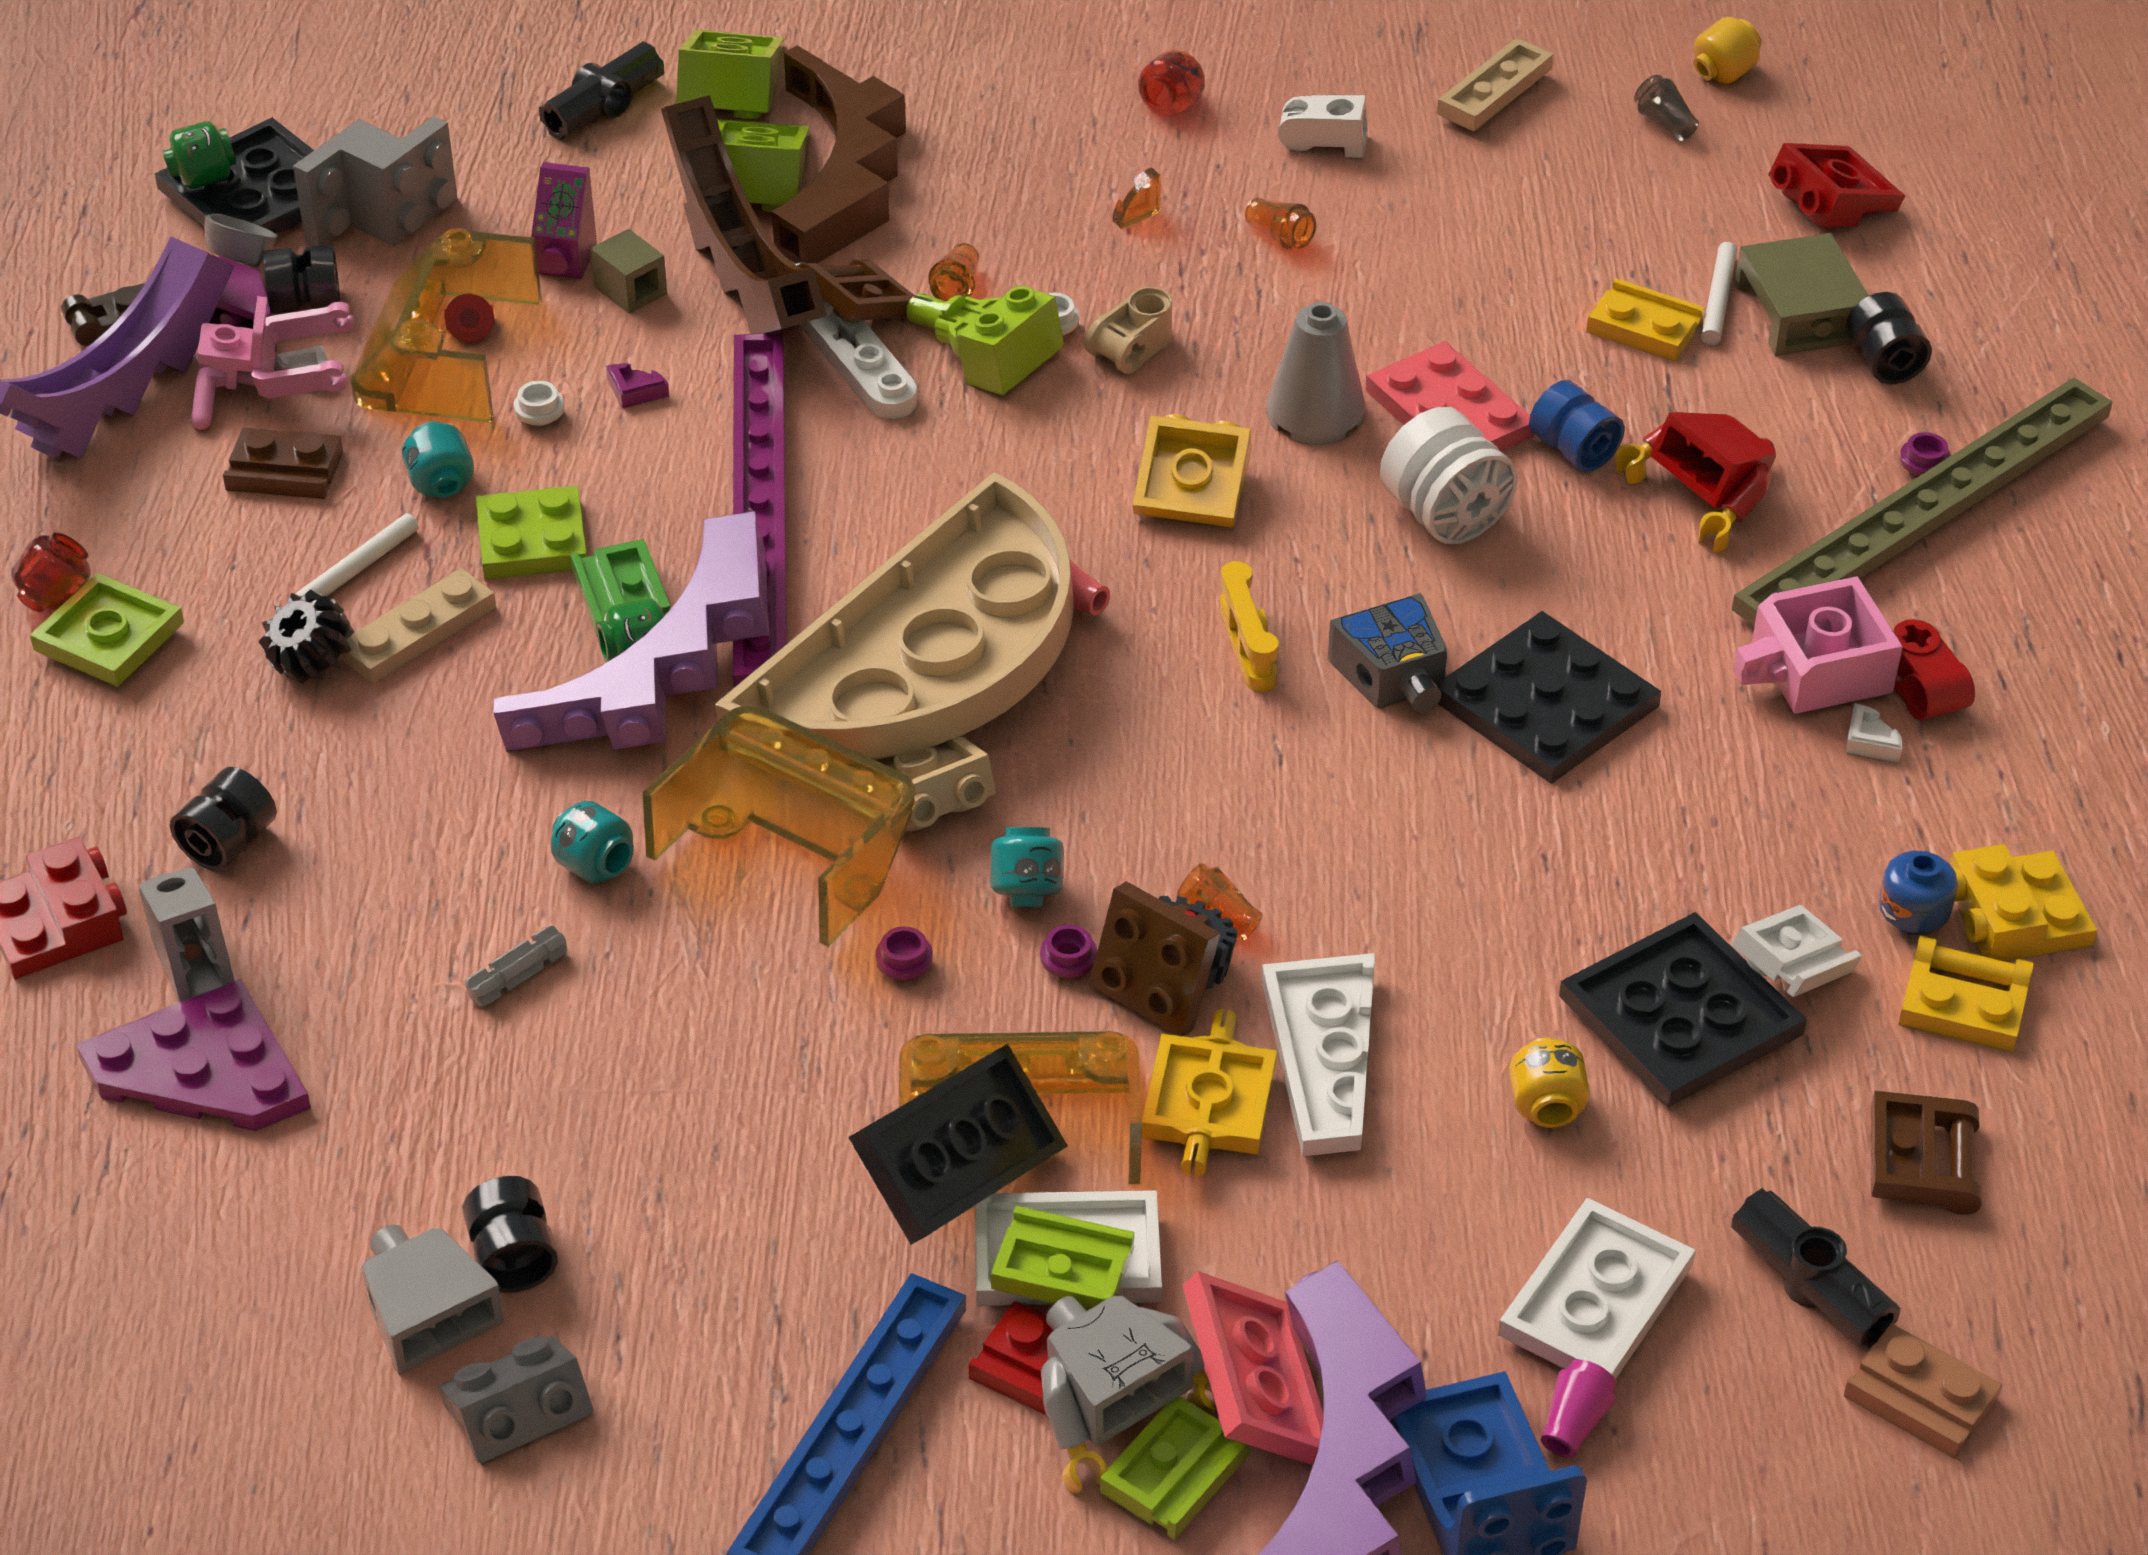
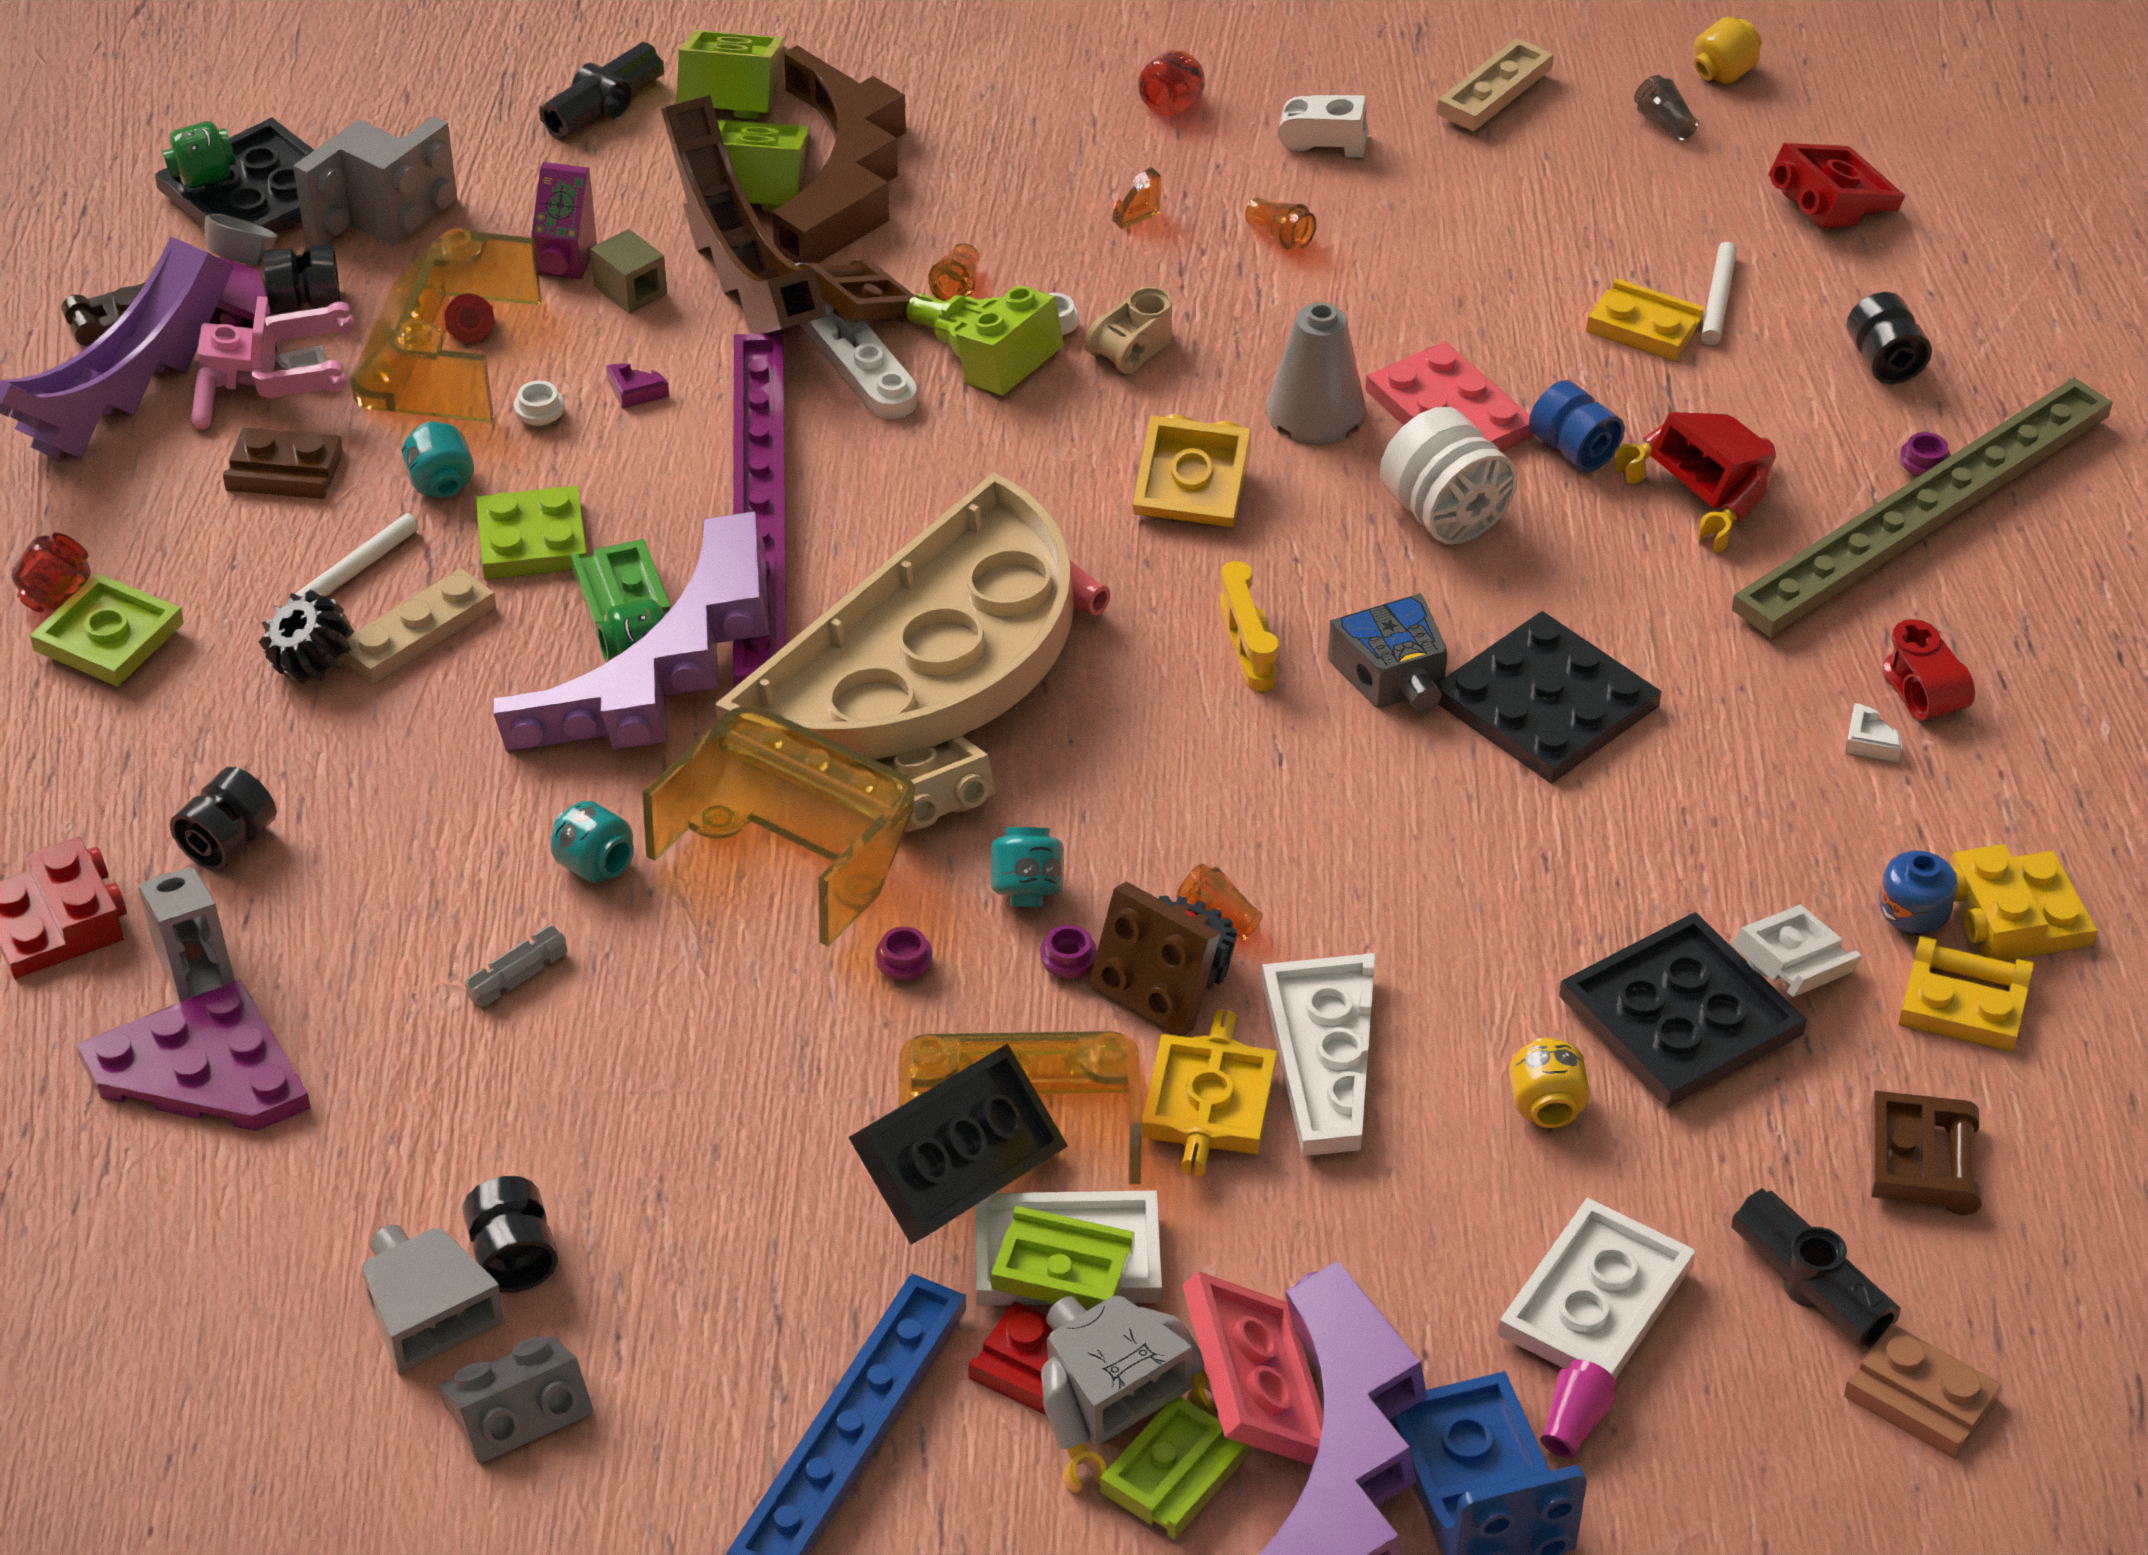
(1804, 290): olive panel -> none
(1821, 646): bright pink hinge -> none

